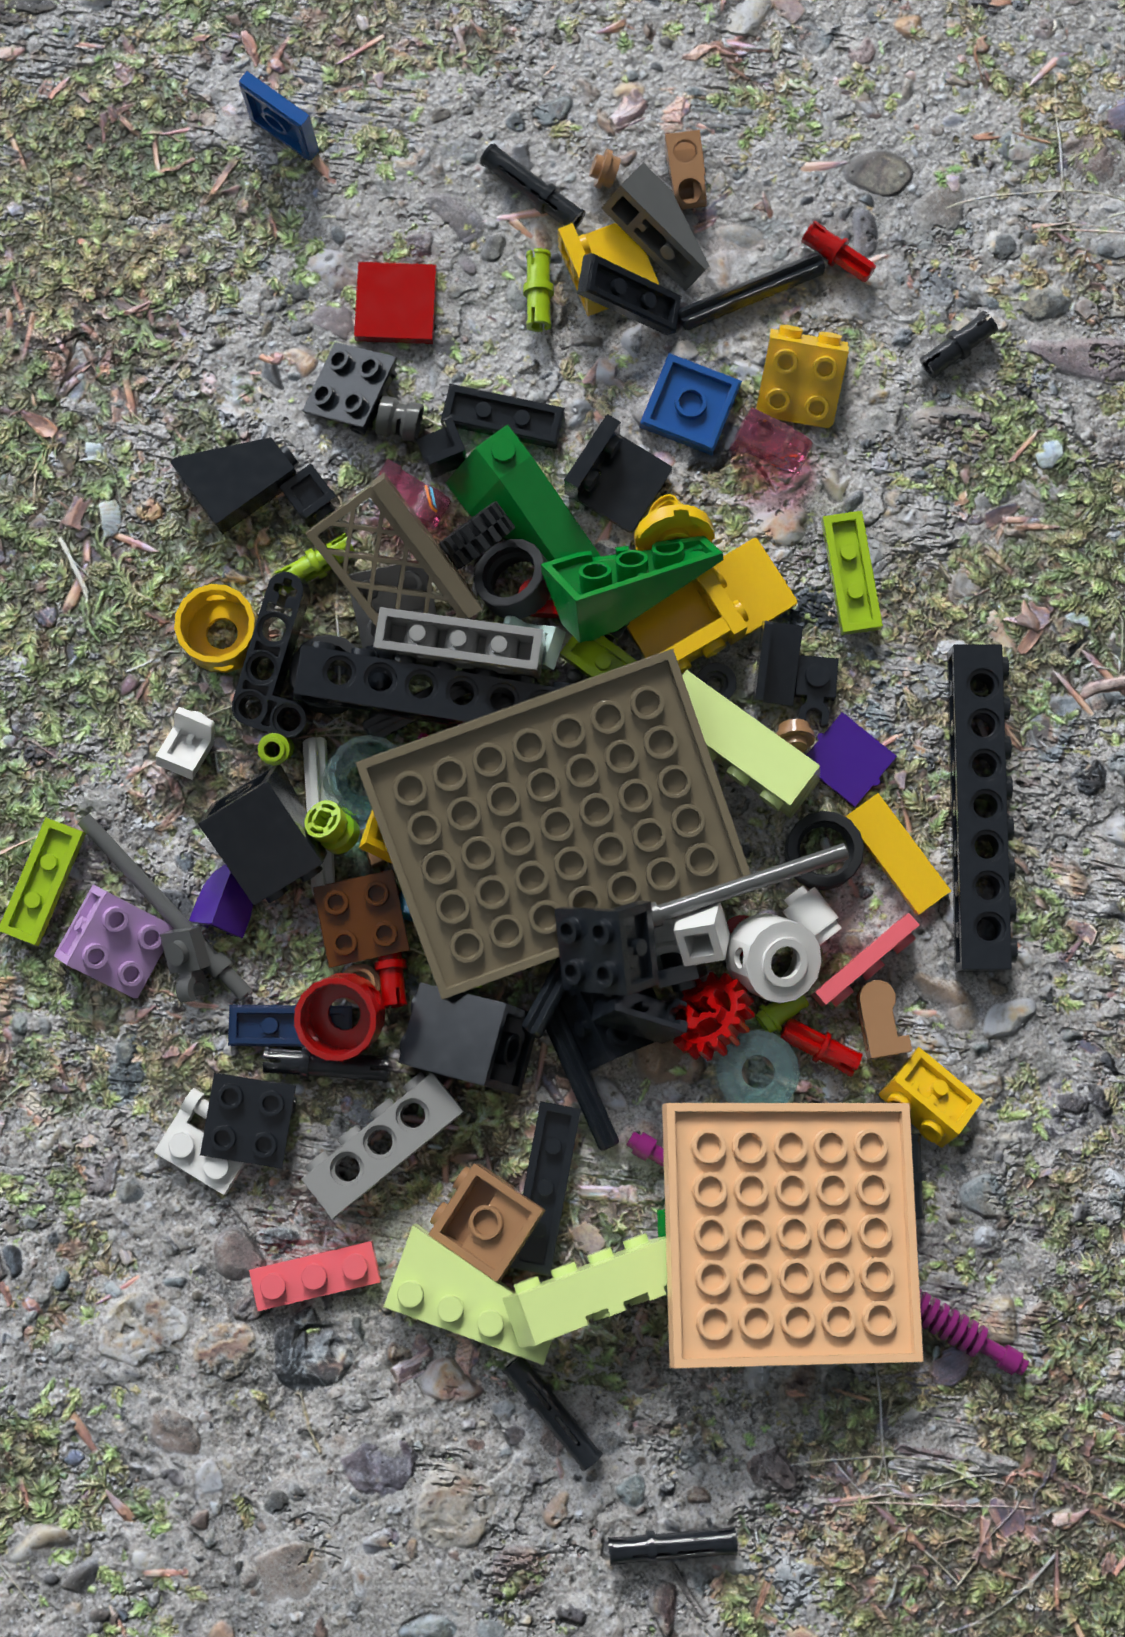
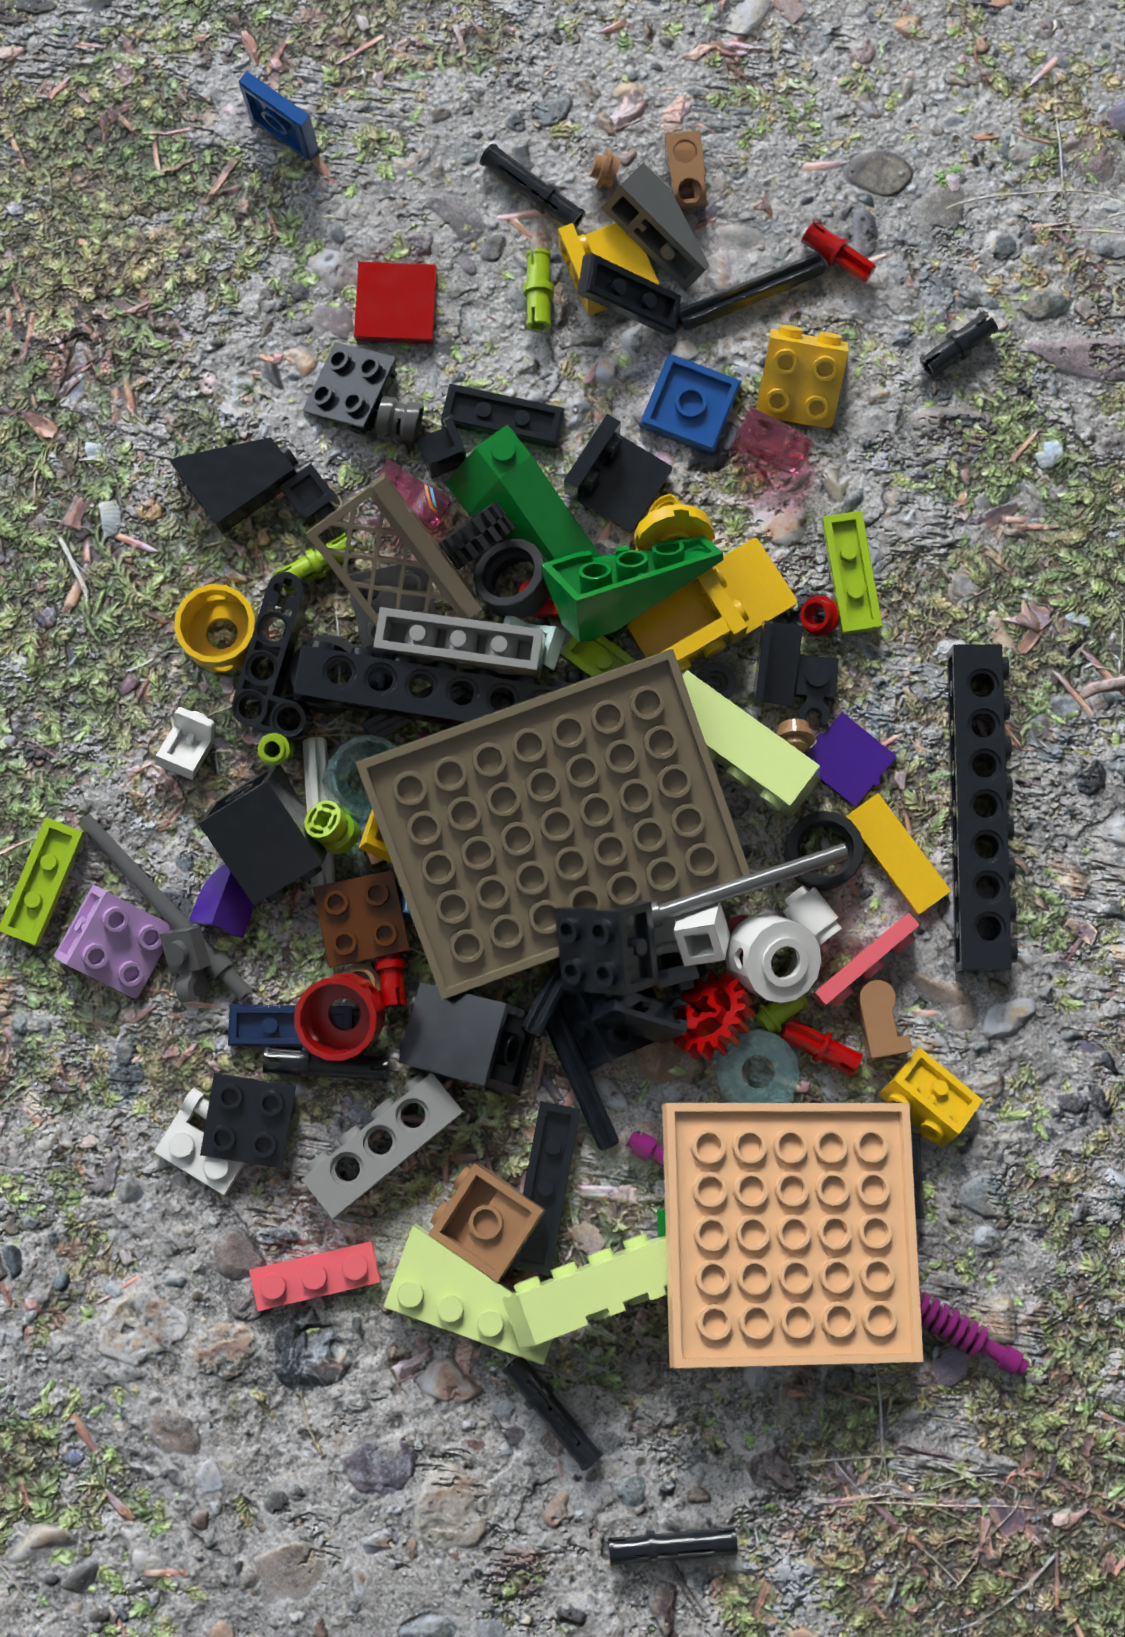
(810, 611): none -> red plate

